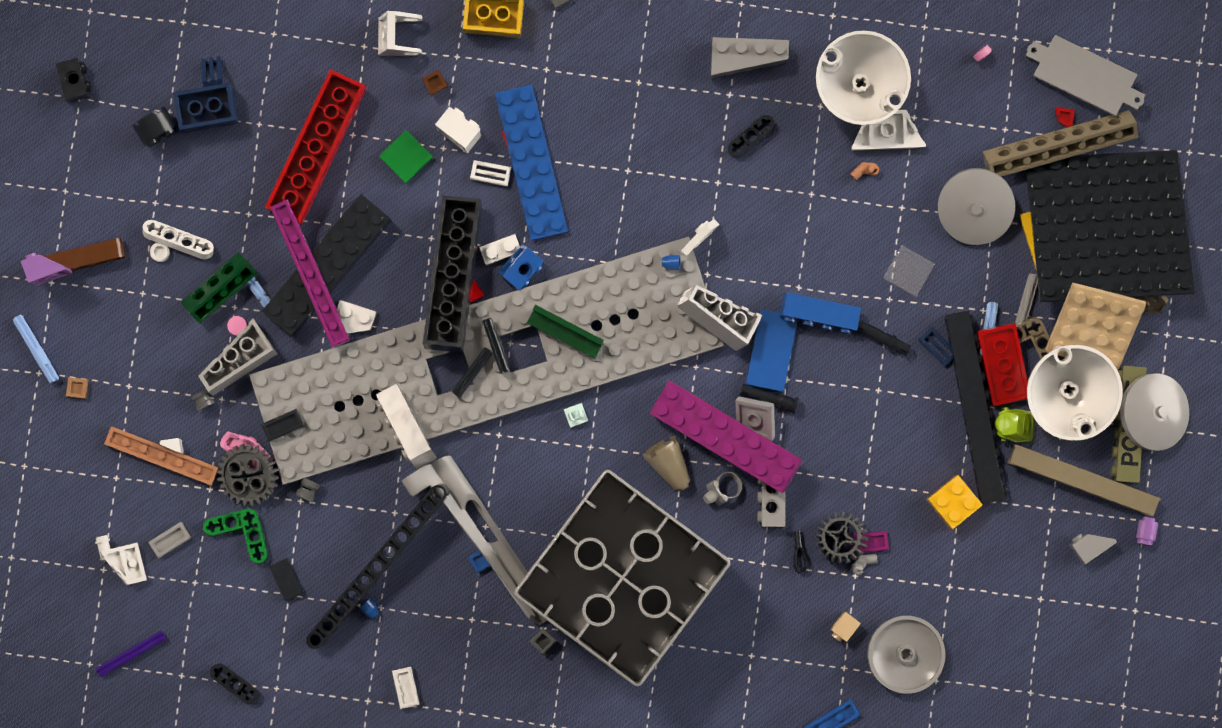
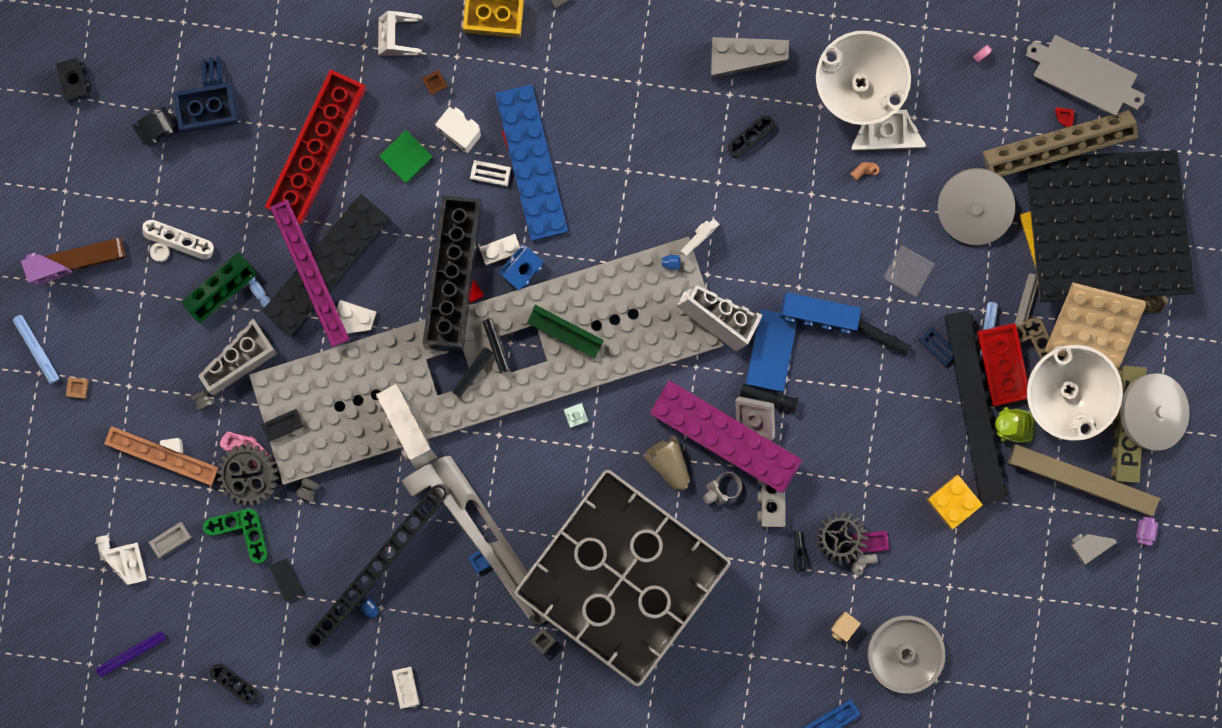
(236, 324): bright pink tile -> none

